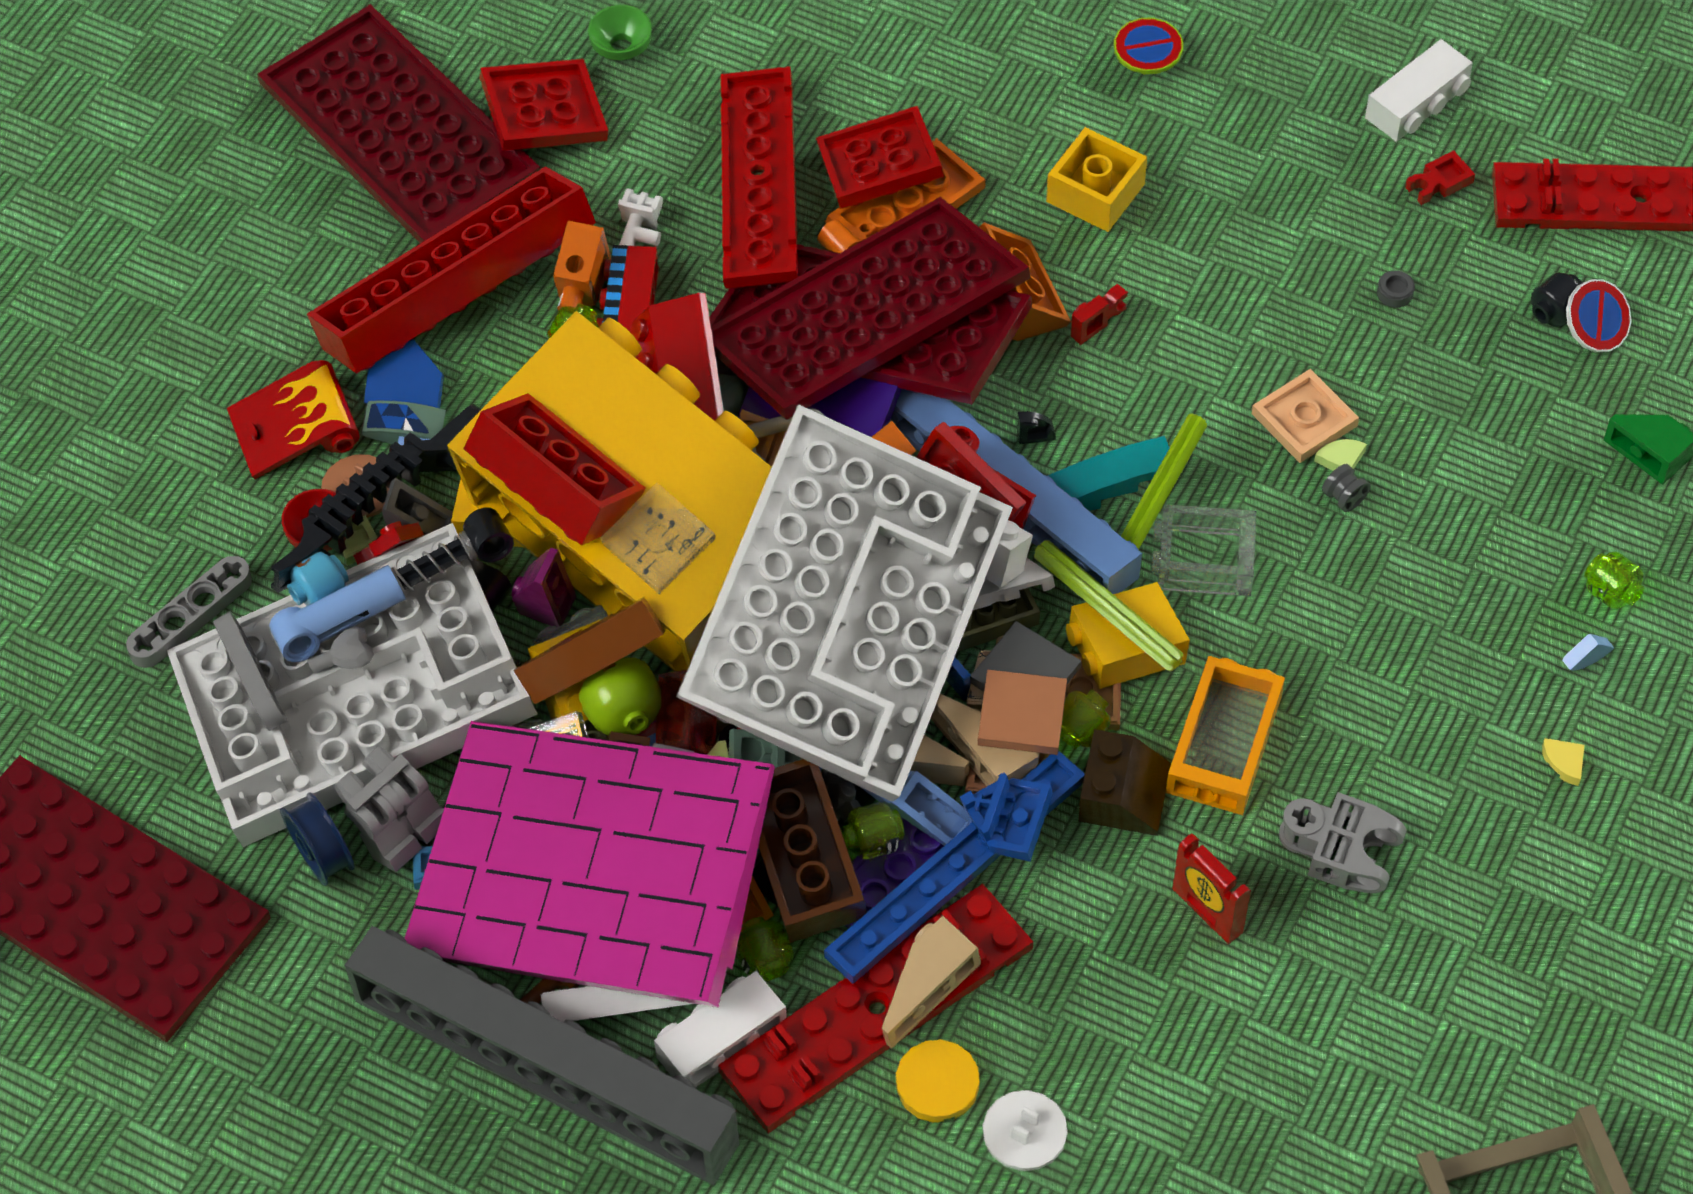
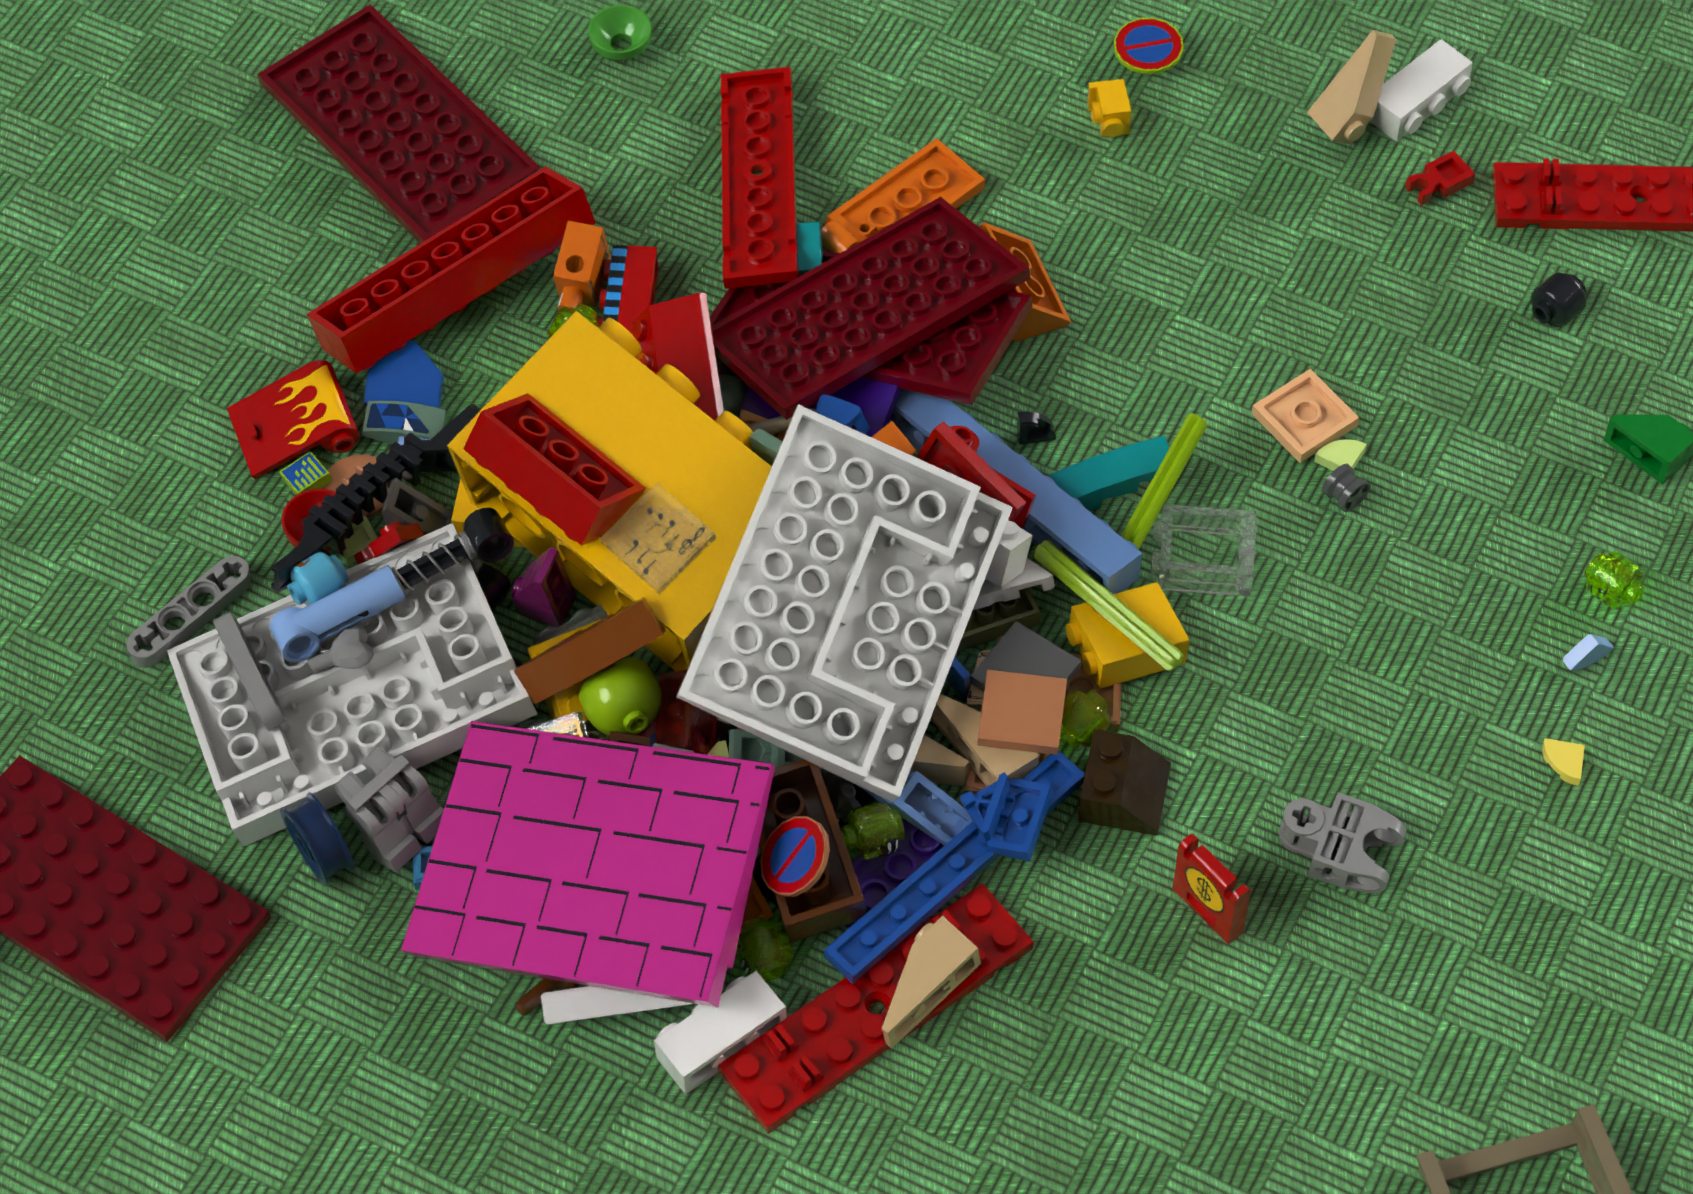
(305, 474): none -> tile
(543, 104): red plate -> none
(544, 1054): dark grey brick -> none
(638, 212): white arm -> none
(765, 445): none -> sand green tile
(795, 856): none -> piece
(809, 246): none -> teal piece
(842, 412): none -> blue tile
(879, 157): red plate -> none
(937, 1080): yellow tile -> none
(1025, 1130): white piece -> none
(1093, 316): red plate -> none
(1096, 179): yellow brick -> none
(1109, 107): none -> yellow brick
(1225, 735): window -> none
(1355, 91): none -> tan slope
(1395, 289): dark grey tile -> none
(1598, 315): piece -> none

